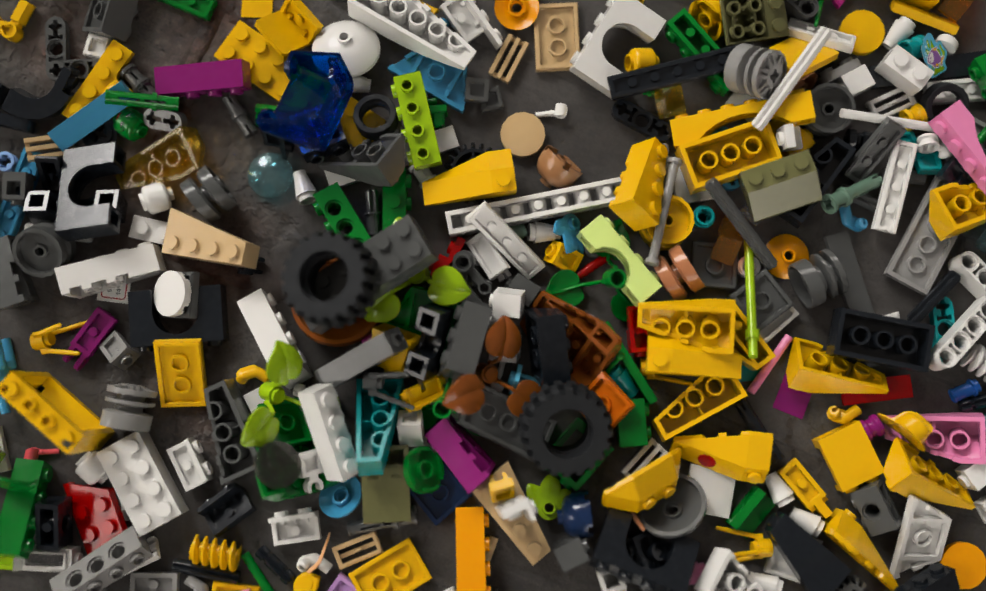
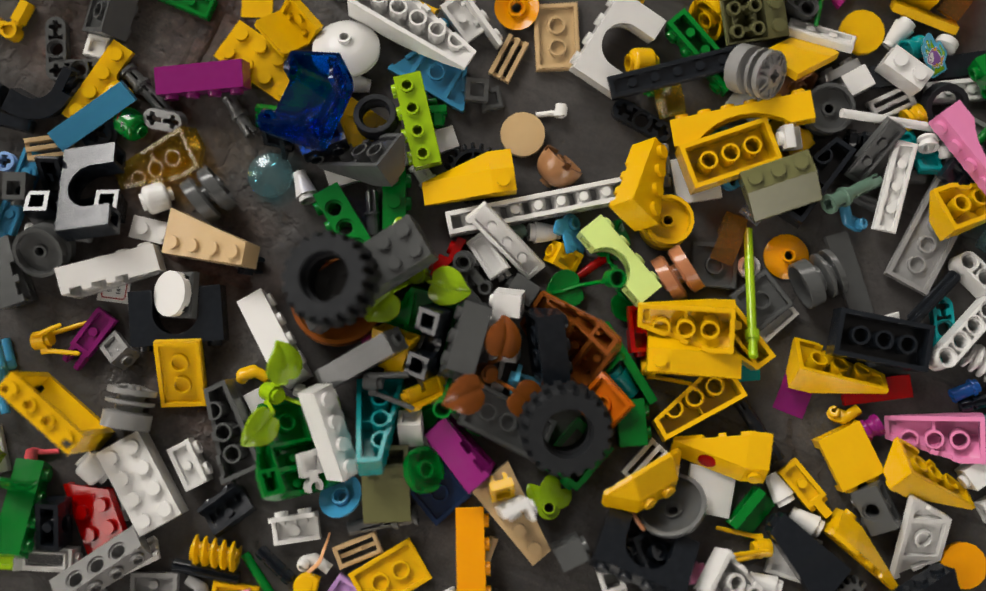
(112, 97): green pin -> none
(277, 465): clear smoke tile -> none
(576, 515): dark blue cylinder -> none
(674, 163): light grey bar -> none
(706, 214): teal cone -> none
(740, 223): dark grey axle -> none
(766, 369): bright pink bar -> none
(791, 78): white axle -> none
(910, 426): yellow piece -> none

